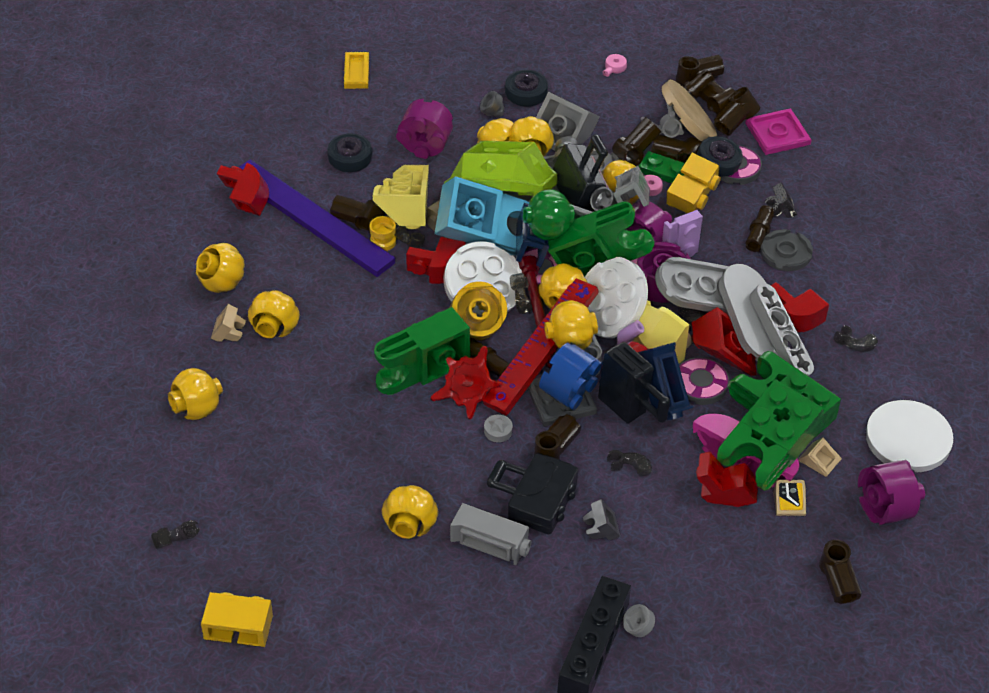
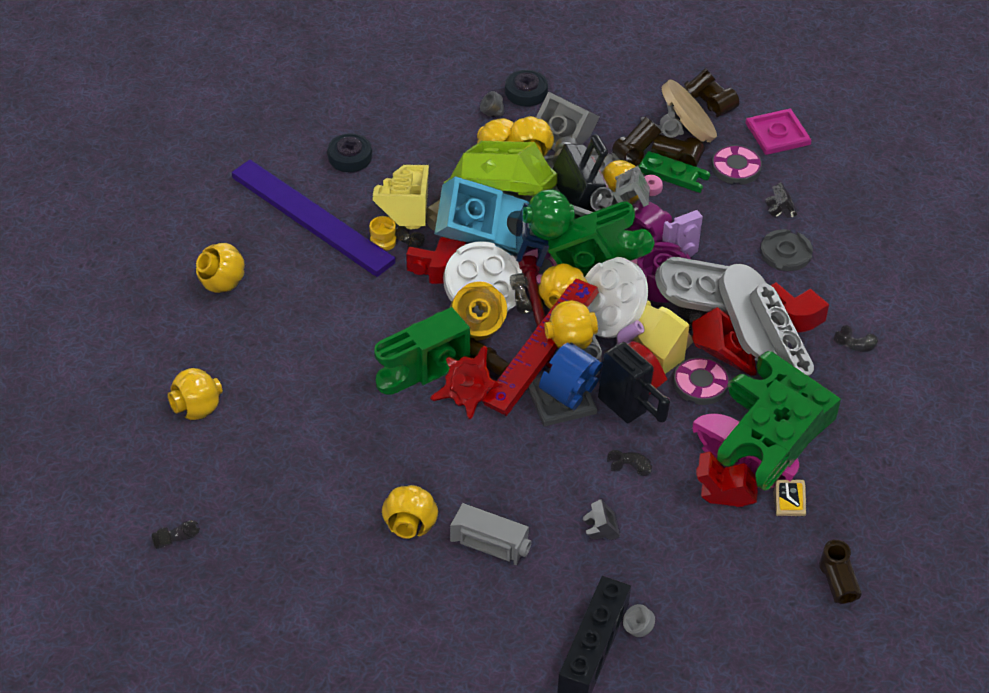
(226, 325): tan tile -> none
(232, 613): yellow piece -> none
(249, 187): red brick -> none
(272, 310): yellow plant -> none
(356, 70): yellow tile -> none
(356, 211): dark brown piece -> none
(425, 128): magenta brick -> none
(498, 428): light grey tile -> none
(541, 492): black piece -> none
(557, 437): dark brown piece -> none
(615, 64): bright pink piece -> none
(667, 379): dark blue window -> none
(691, 67): dark brown piece -> none
(691, 189): yellow piece -> none
(723, 153): black wheel -> none
(741, 107): dark brown piece -> none
(760, 228): dark brown pin -> none
(820, 457): tan slope -> none
(890, 492): magenta brick -> none
(909, 433): white tile -> none

